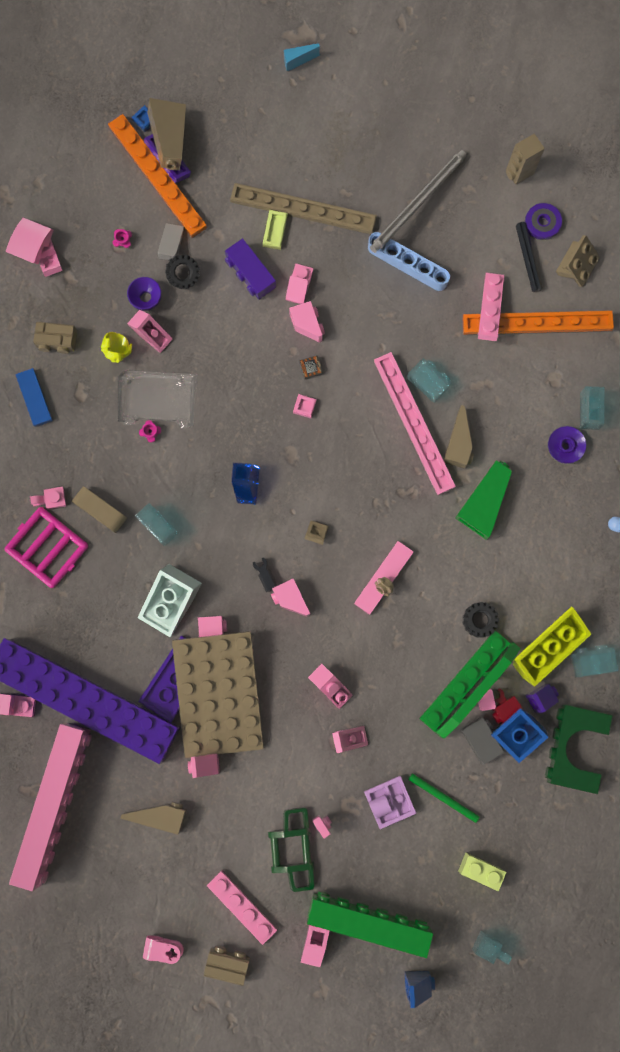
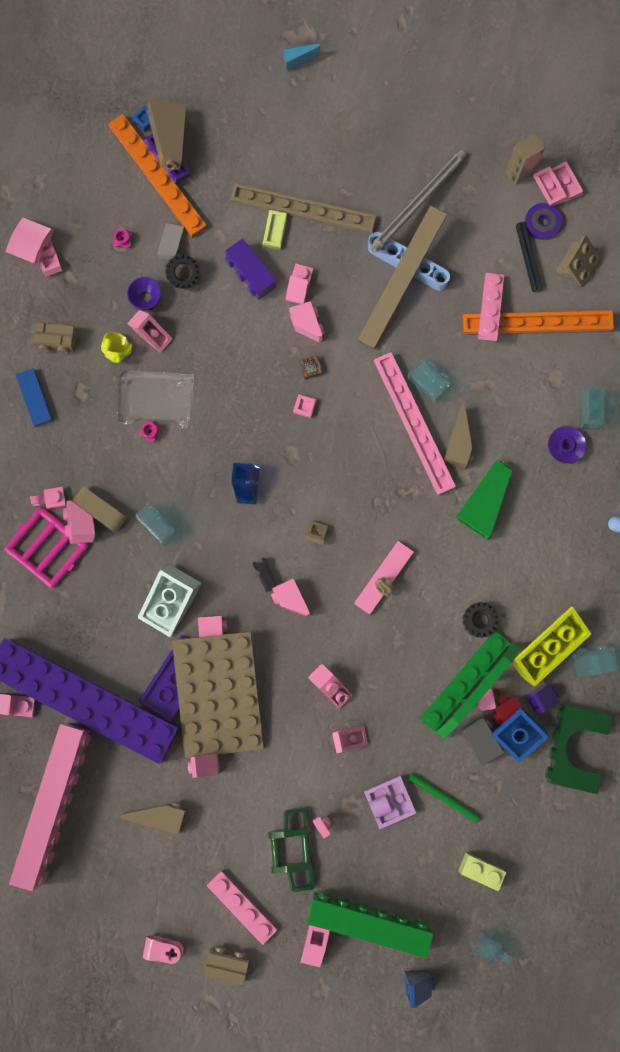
(80, 524): none -> bright pink slope
(402, 277): none -> dark tan tile
(558, 184): none -> bright pink slope

